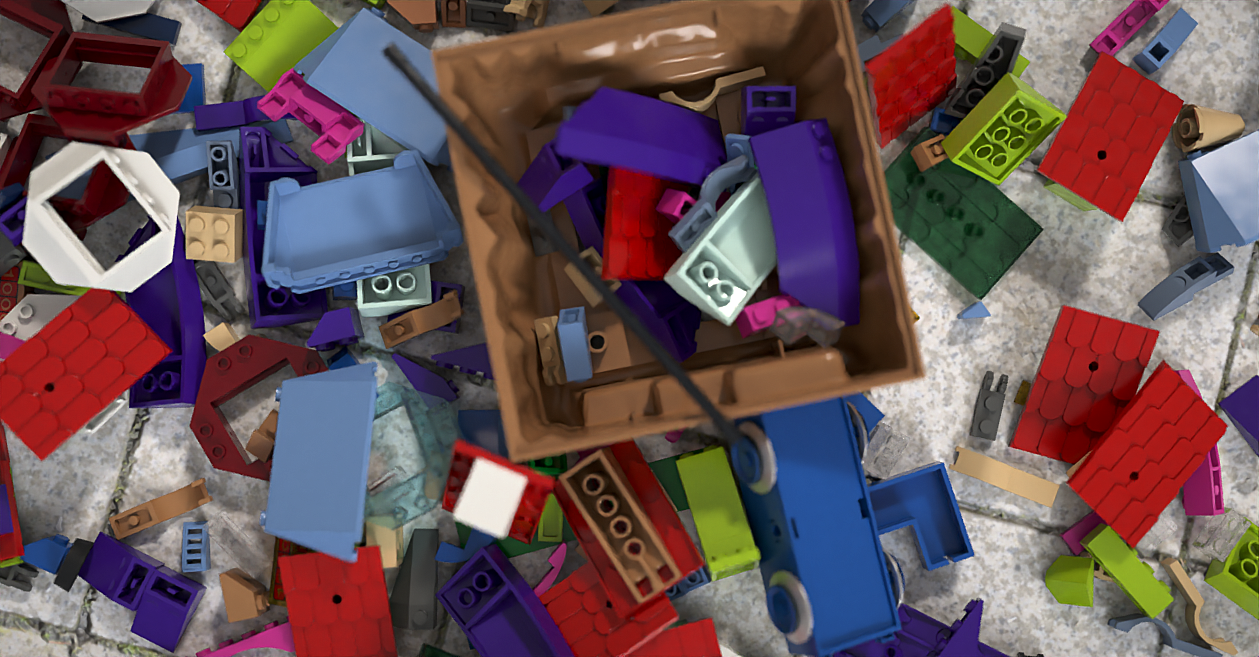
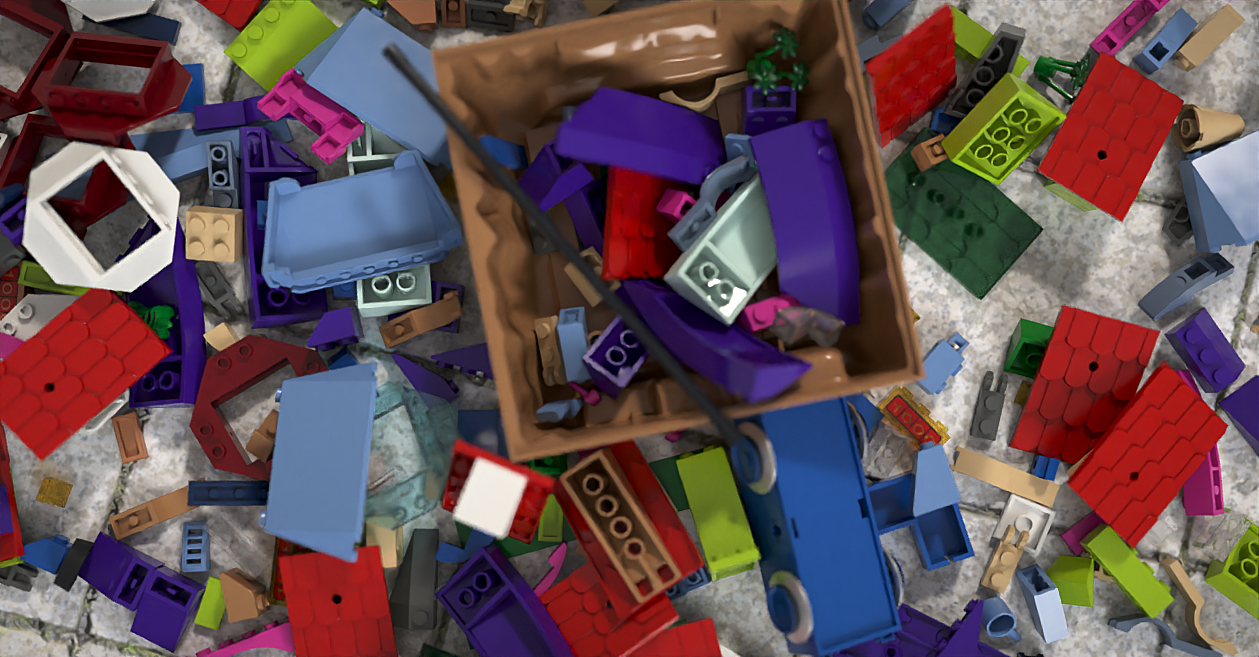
(54, 492): none -> clear yellow slope
(129, 437): none -> nougat tile
(156, 317): none -> green animal
(212, 605): none -> lime tile
(228, 493): none -> dark blue tile
(449, 187): none -> clear yellow slope
(506, 153): none -> blue tile
(557, 410): none -> medium blue slope
(591, 397): none -> dark pink hand
(616, 357): none -> dark purple slope
(711, 347): none -> dark purple slope
(765, 73): none -> dark green plant
(911, 418): none -> brick
(931, 480): none -> medium blue slope
(941, 363): none -> medium blue brick
(975, 310): medium blue slope -> none
(999, 619): none -> medium blue piece
(1004, 560): none -> tan hinge
(1025, 516): none -> white tile
(1026, 348): none -> green slope
(1043, 603): none -> slope
(1044, 467): none -> blue piece
(1048, 67): none -> green plant
(1205, 351): none -> dark purple slope
(1207, 37): none -> tan slope

